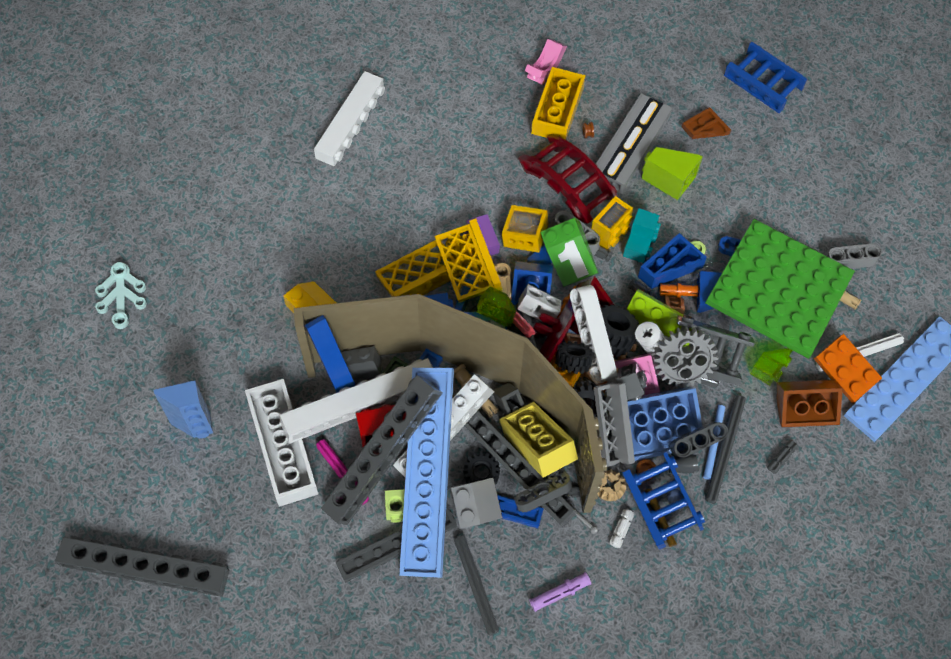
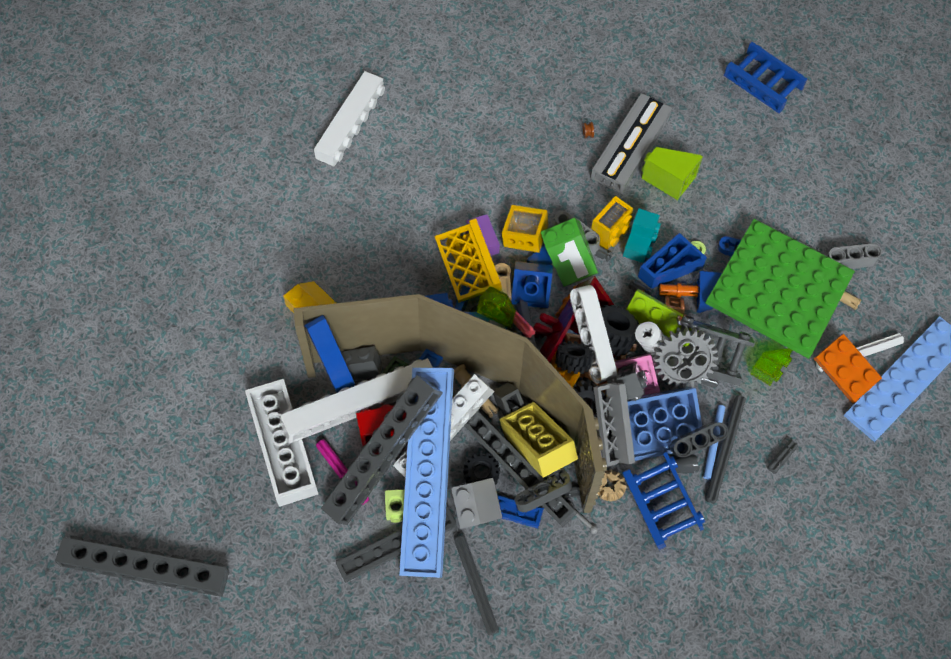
(119, 293): light aqua plant -> none
(186, 408): medium blue slope -> none
(426, 281): yellow fence -> none
(533, 166): dark red fence -> none
(536, 302): white brick -> none
(549, 58): bright pink arch -> none
(558, 103): yellow brick -> none
(569, 587): lavender pin -> none
(622, 528): white axle -> none
(644, 465): dark orange tile -> none
(662, 521): pearl gold bar -> none
(674, 495): sand blue hinge -> none
(705, 125): dark orange wing -> none
(809, 403): dark orange slope -> none

